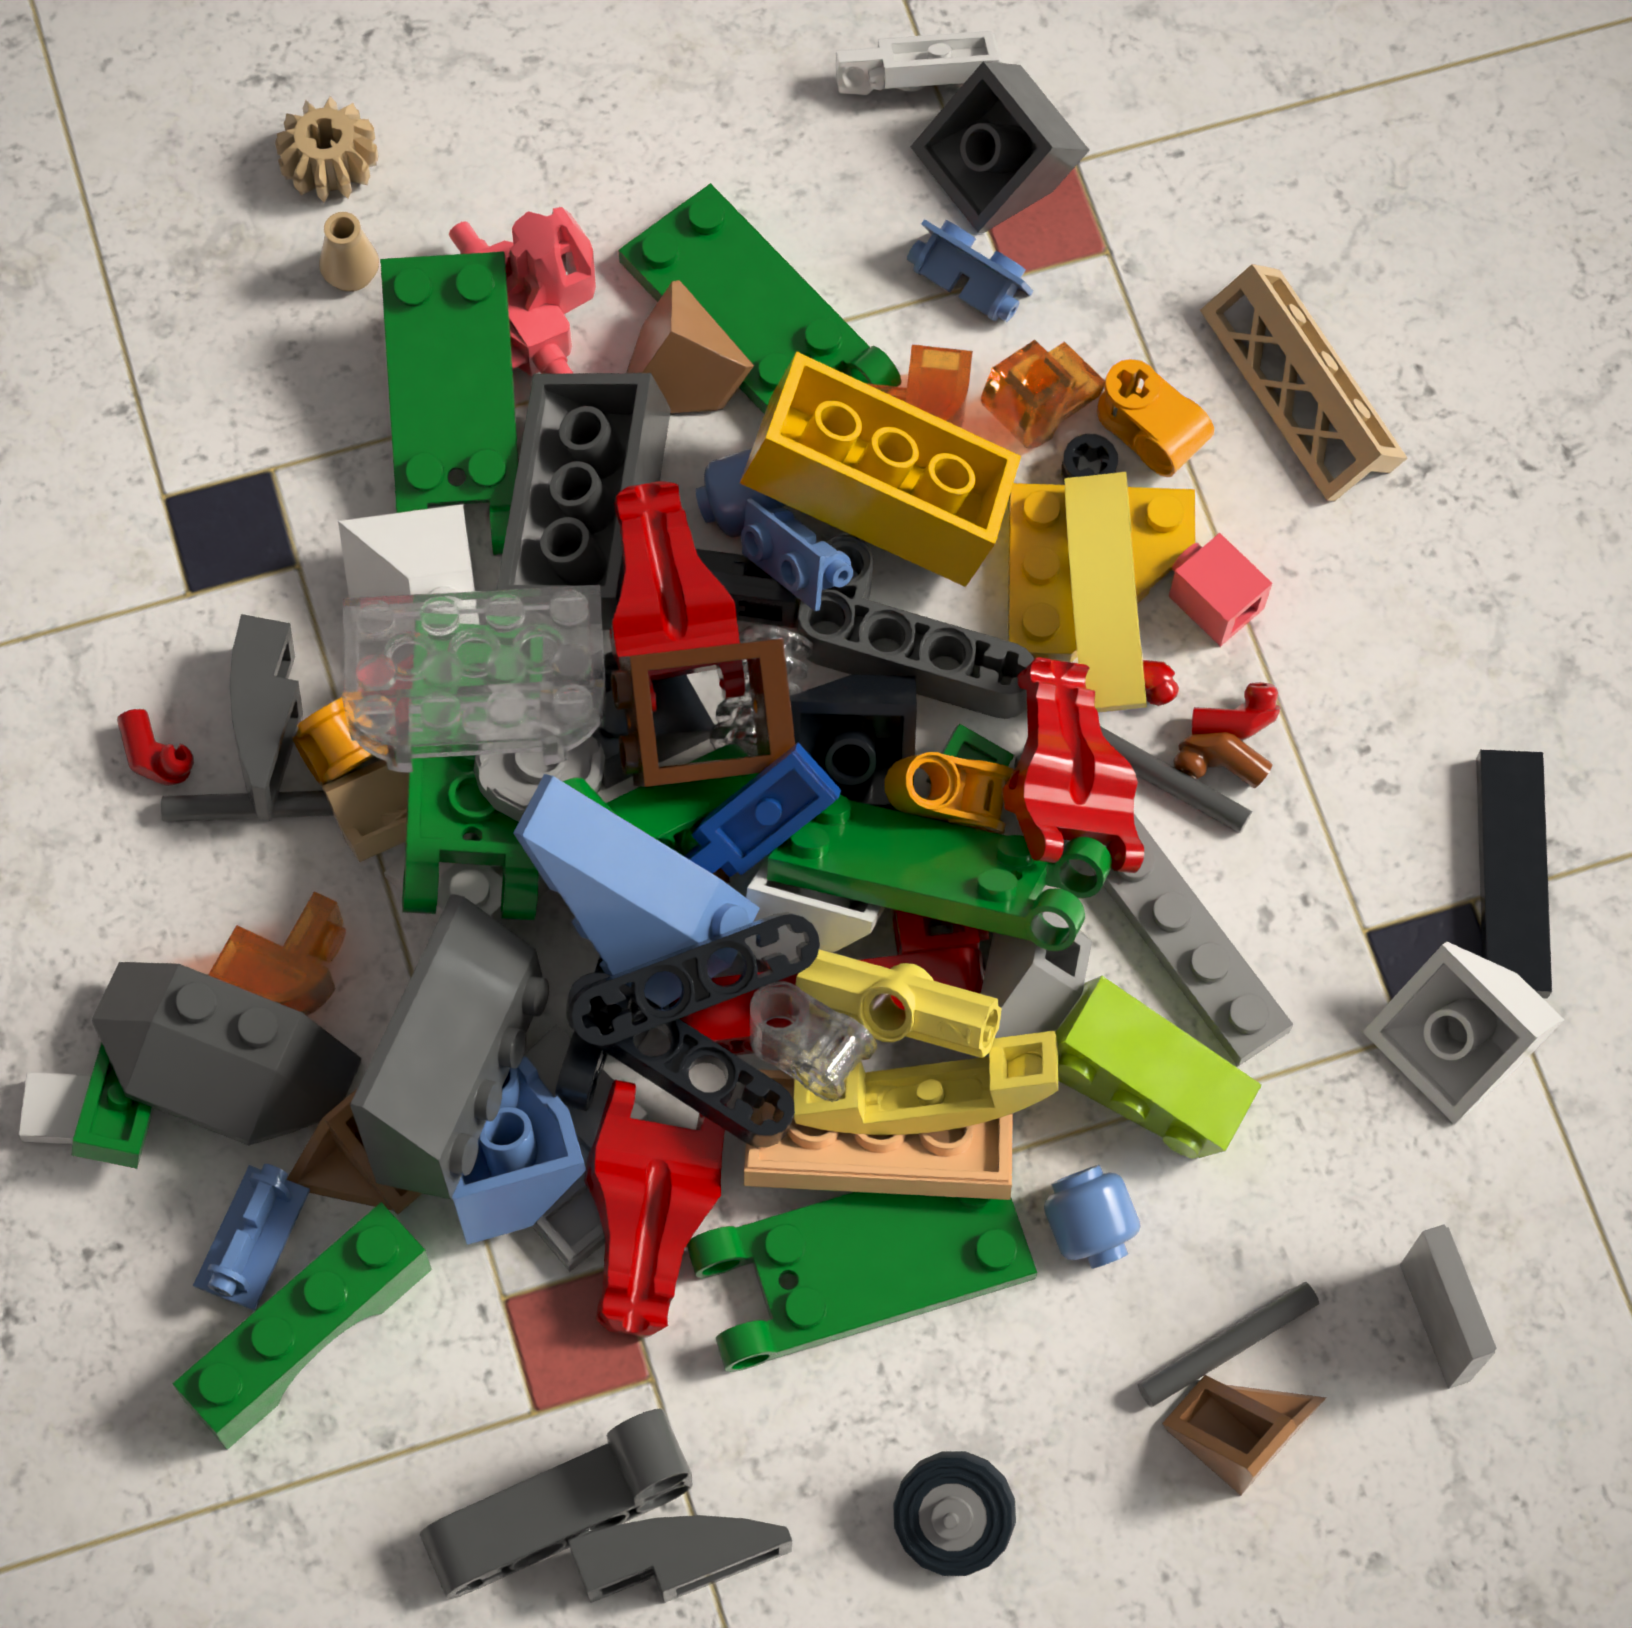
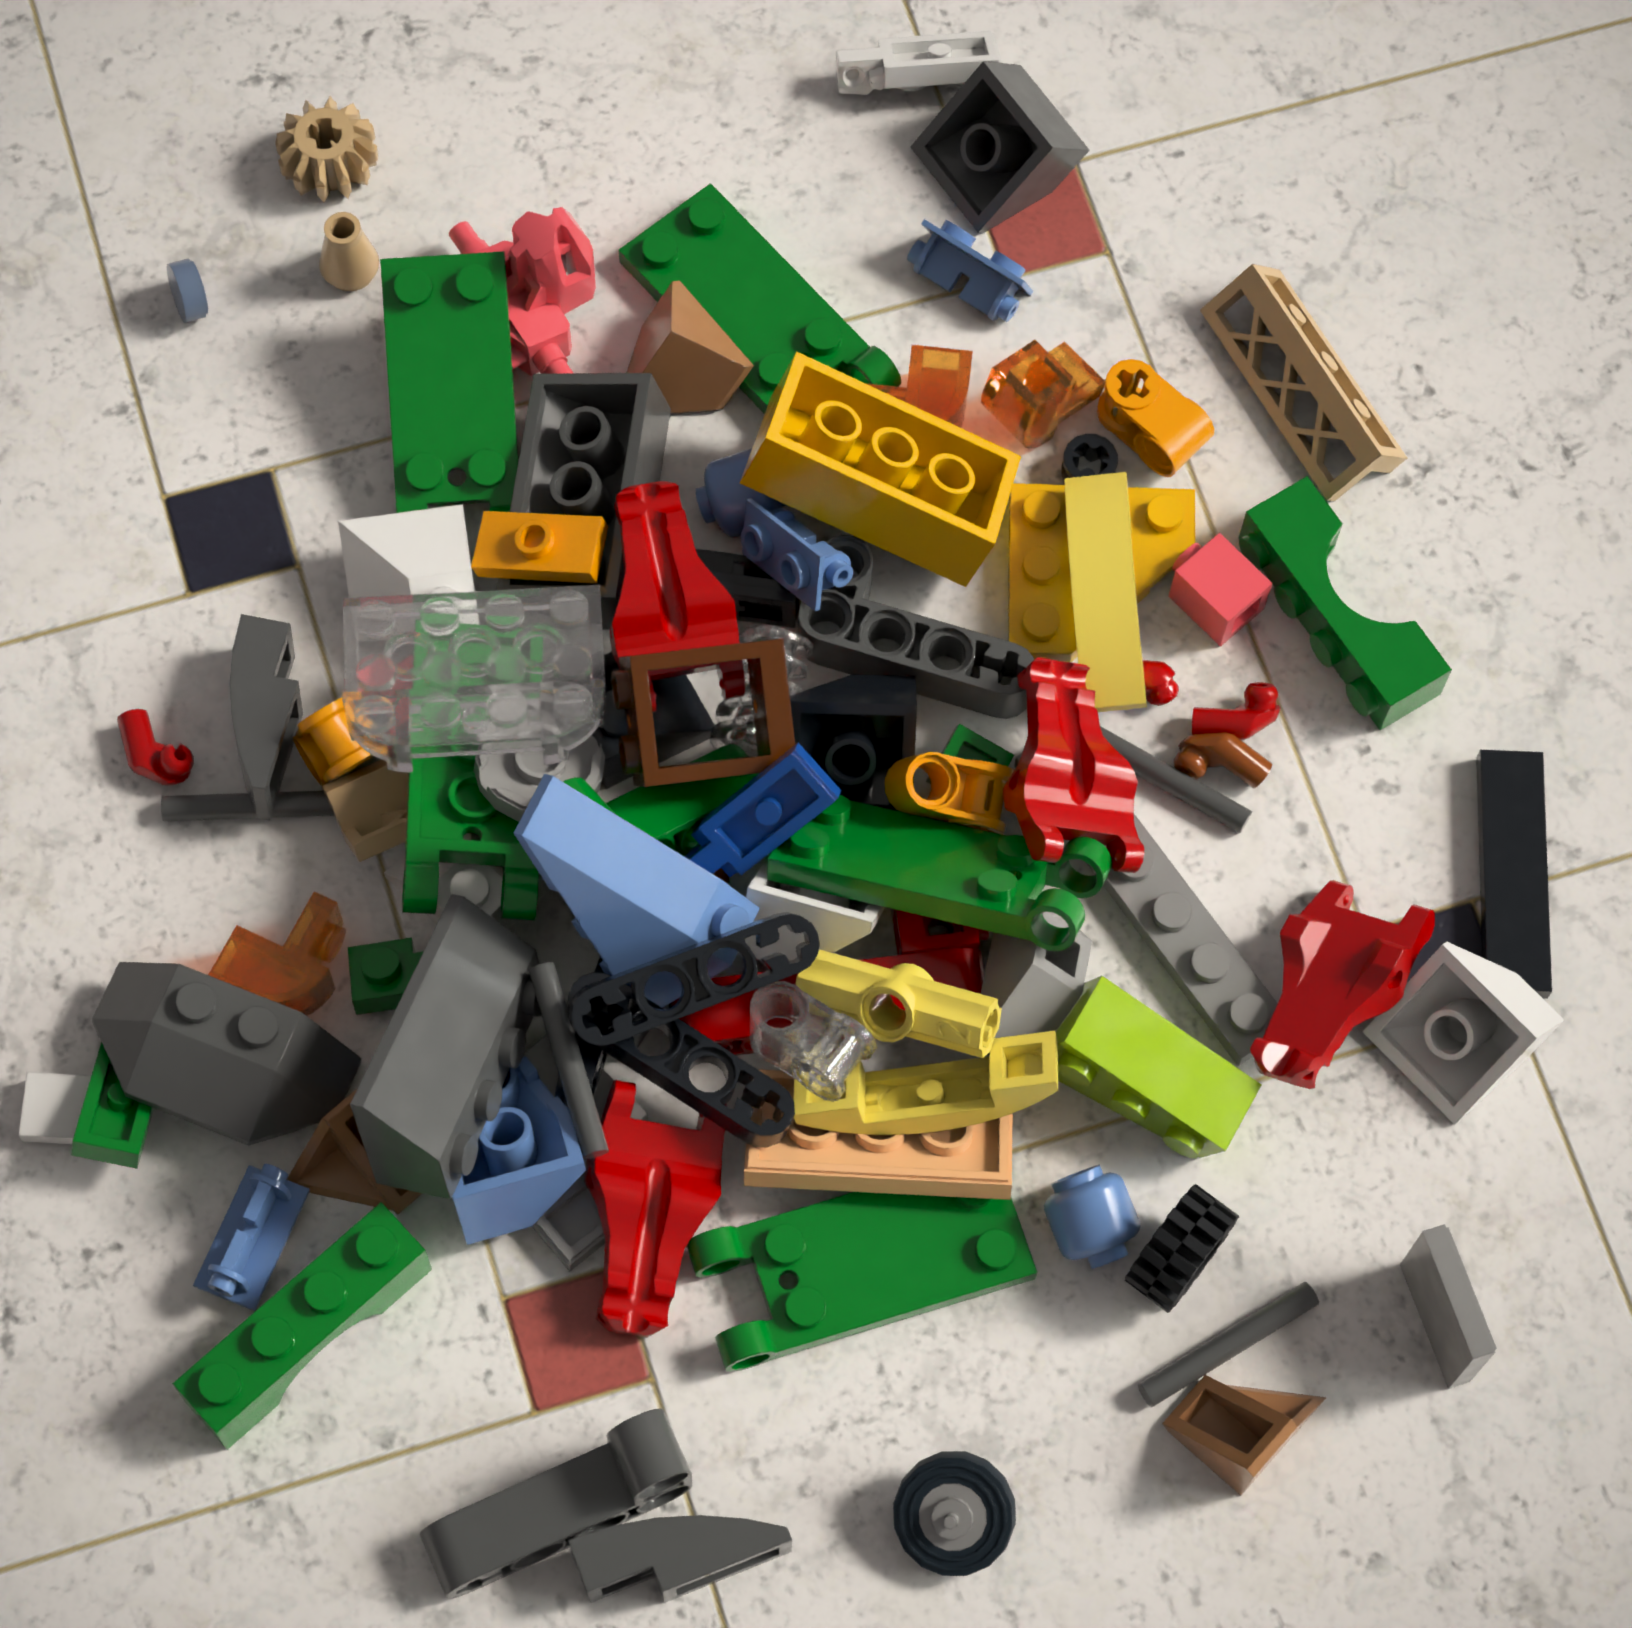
(187, 290): none -> sand blue tile
(381, 973): none -> green plate
(539, 546): none -> light orange plate
(568, 1060): none -> dark grey bar
(1181, 1248): none -> black tyre
(1335, 976): none -> red animal
(1383, 664): none -> green arch

